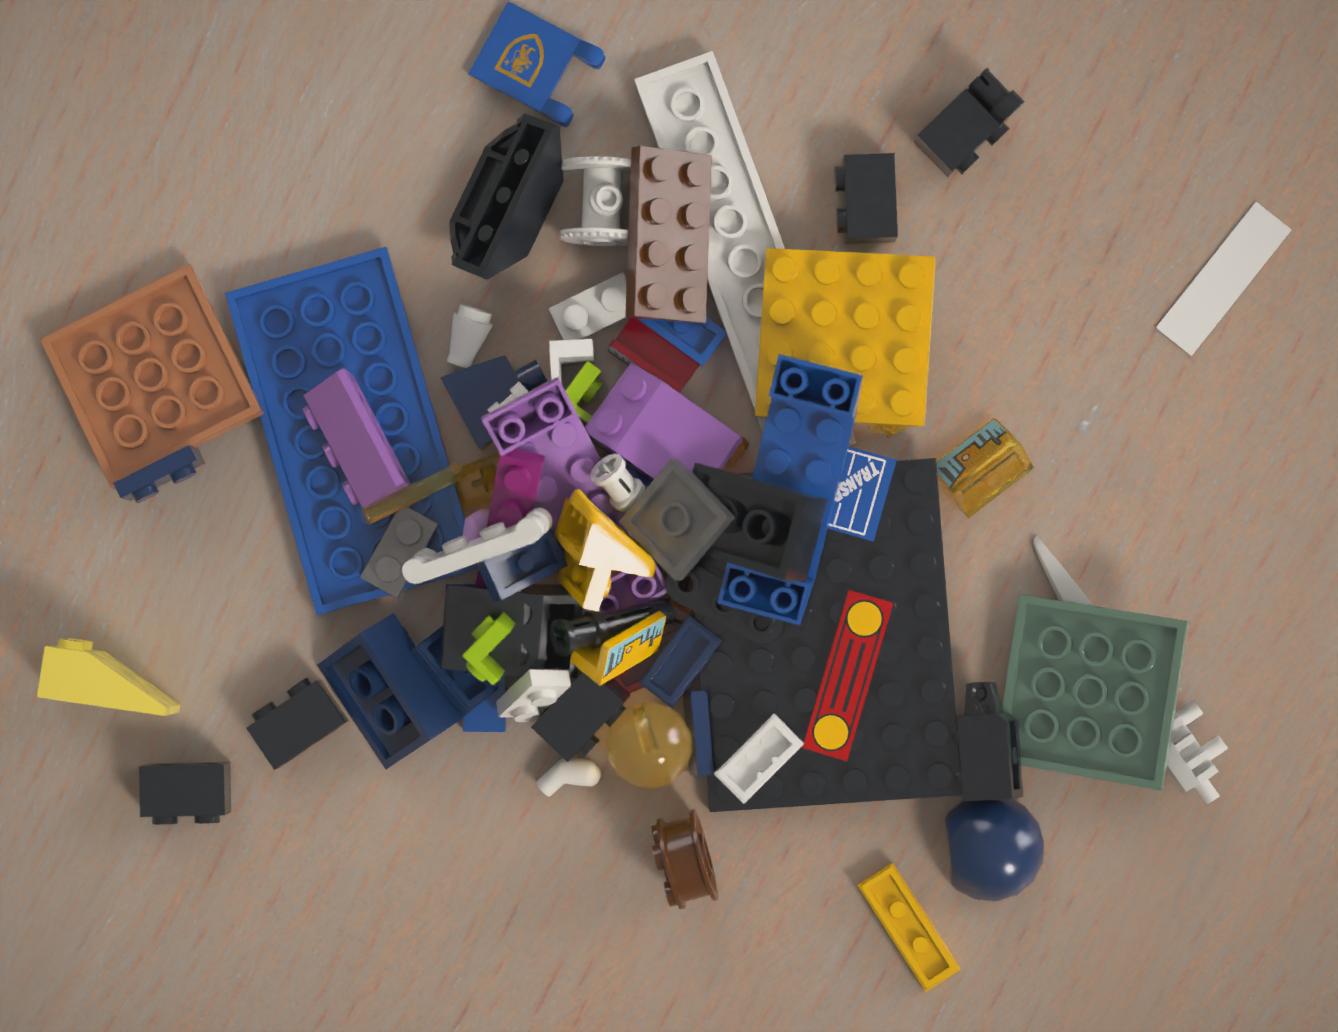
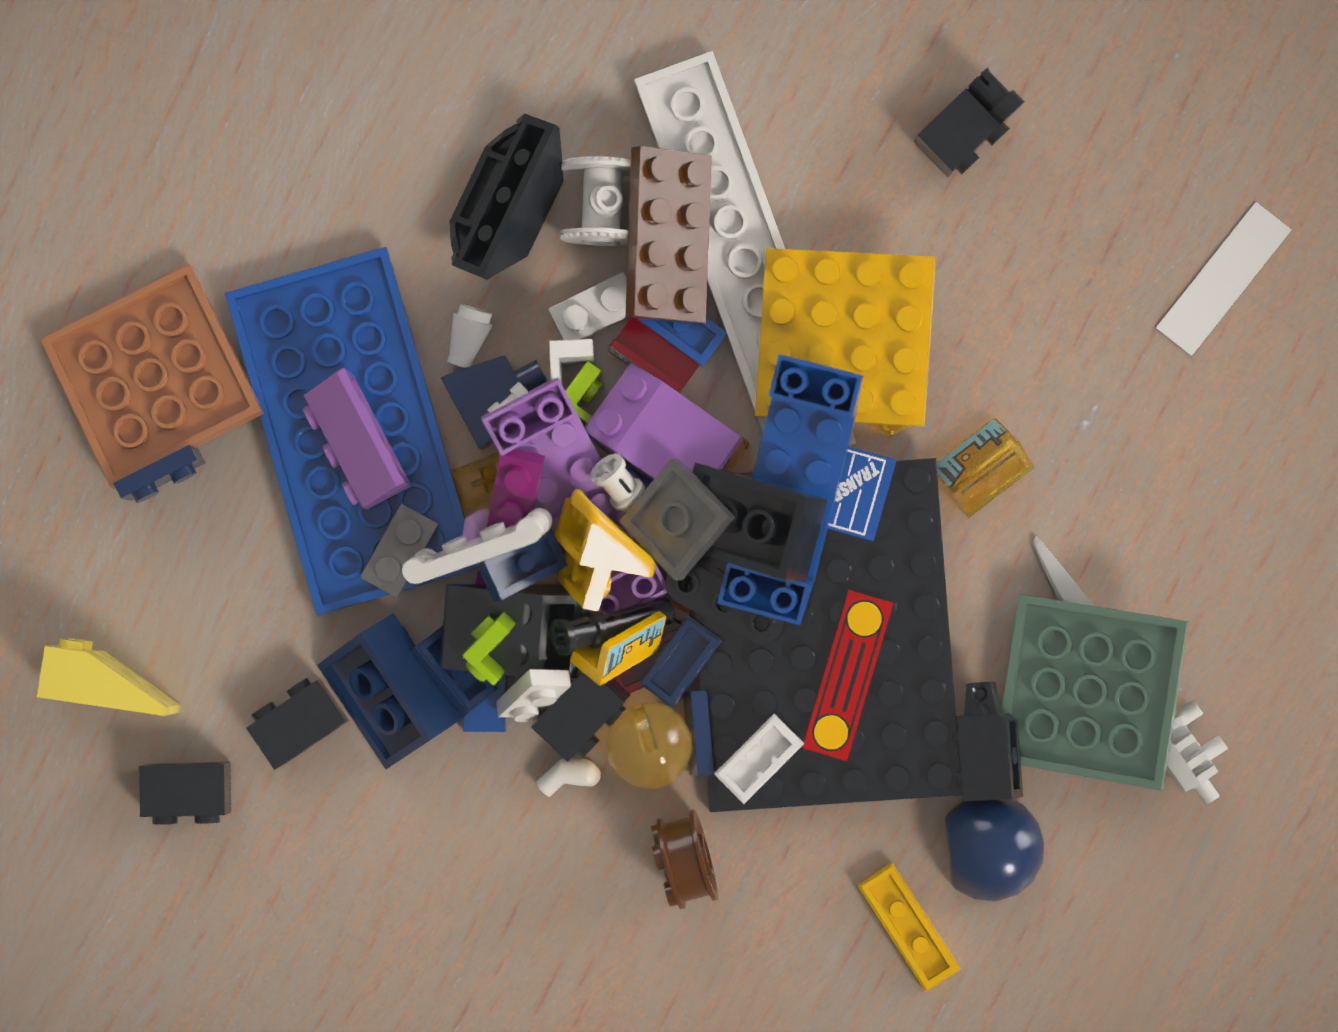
(413, 493): clear yellow piece -> none
(529, 58): blue flag -> none
(868, 198): black brick -> none

